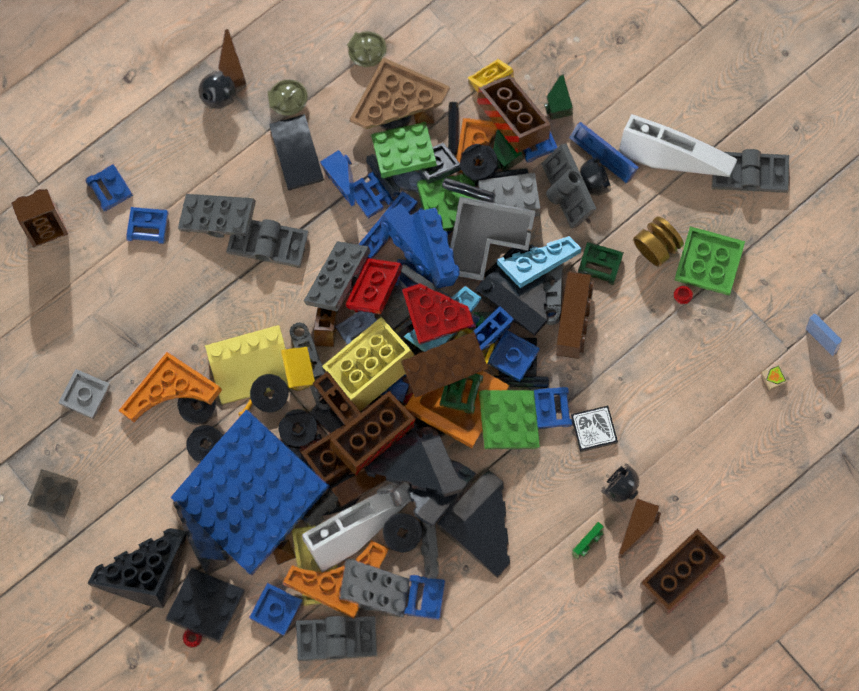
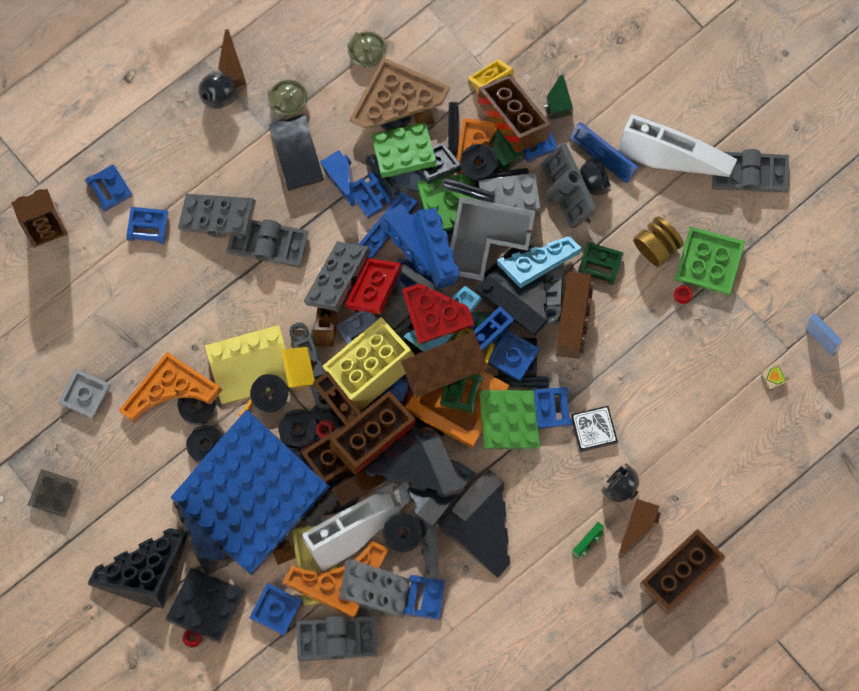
(320, 428): none -> red plate

